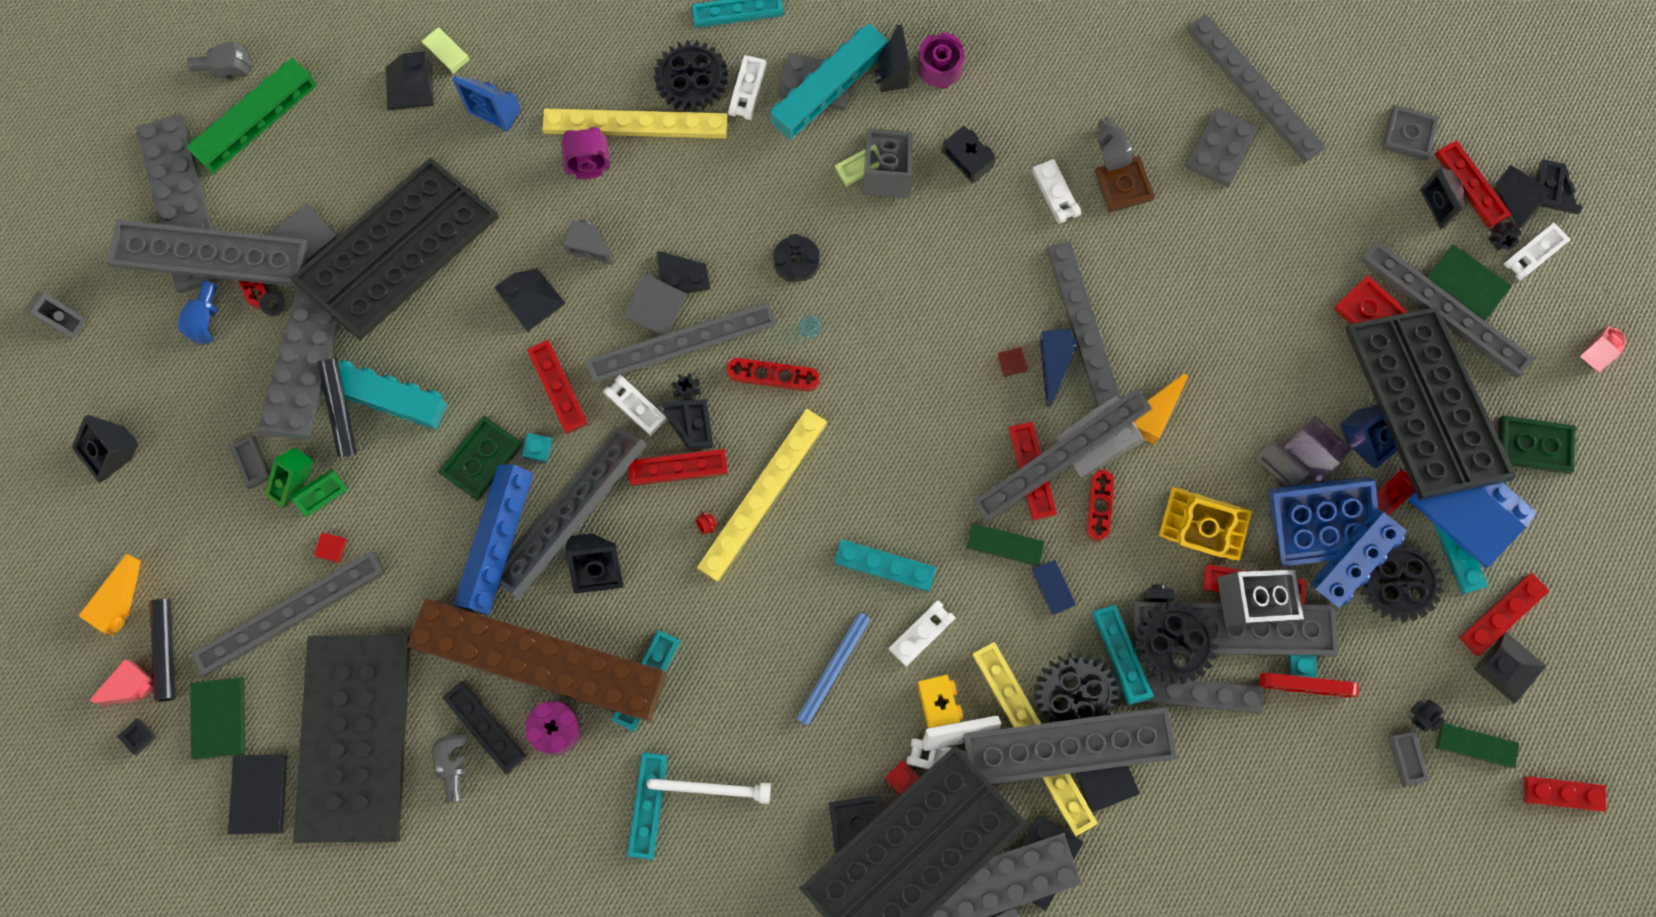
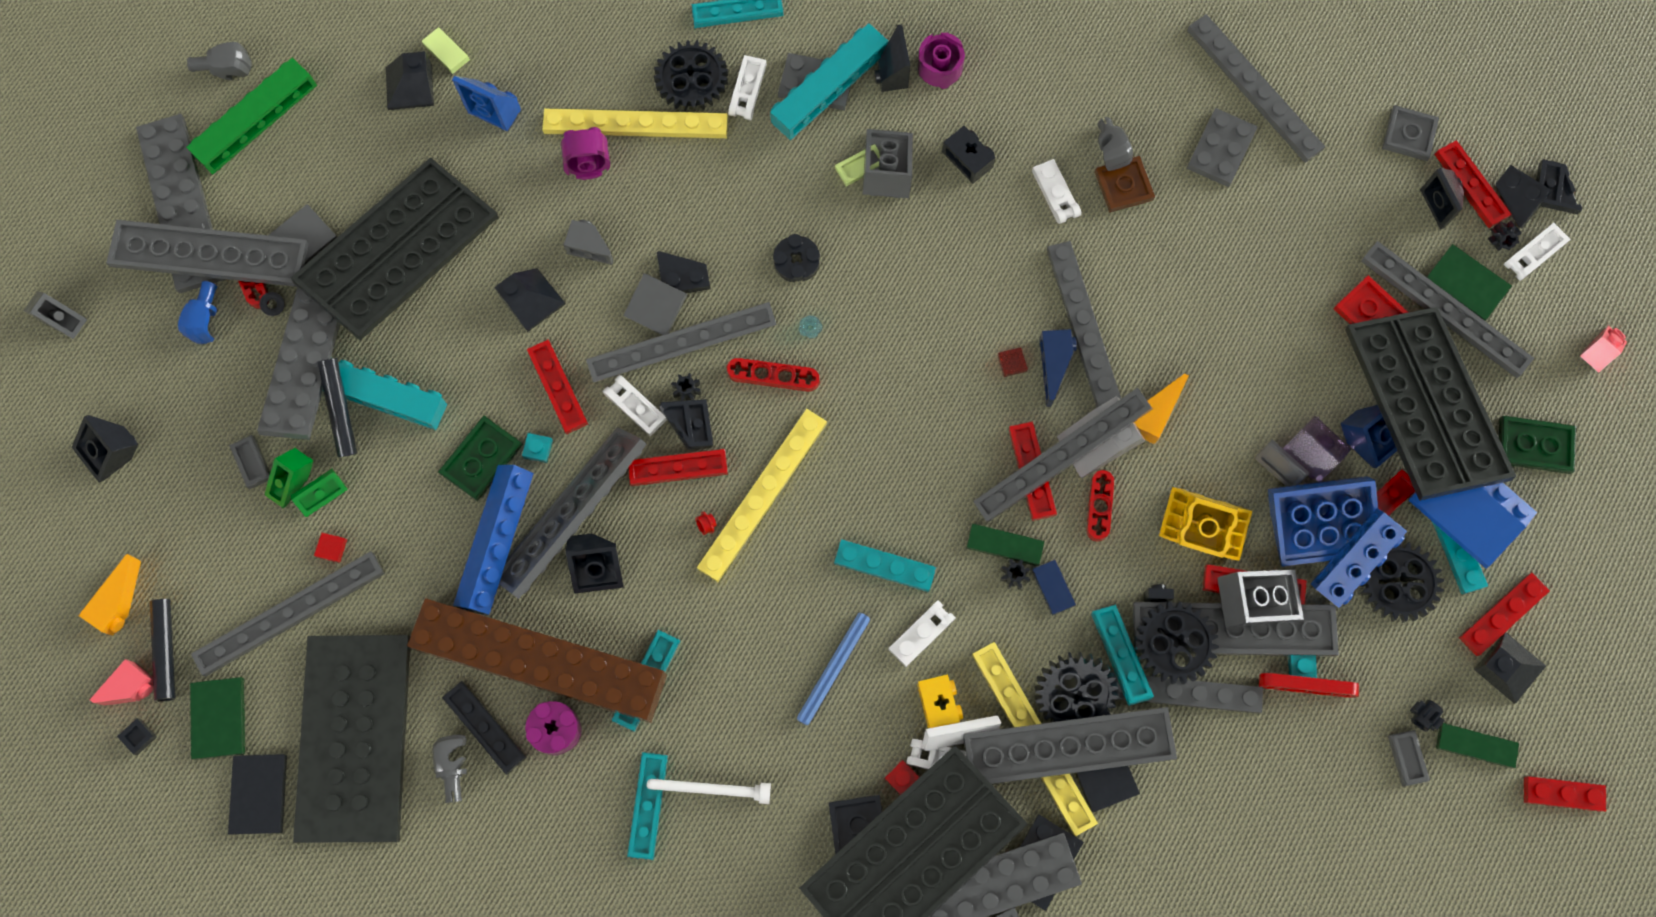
(1021, 575): none -> black gear

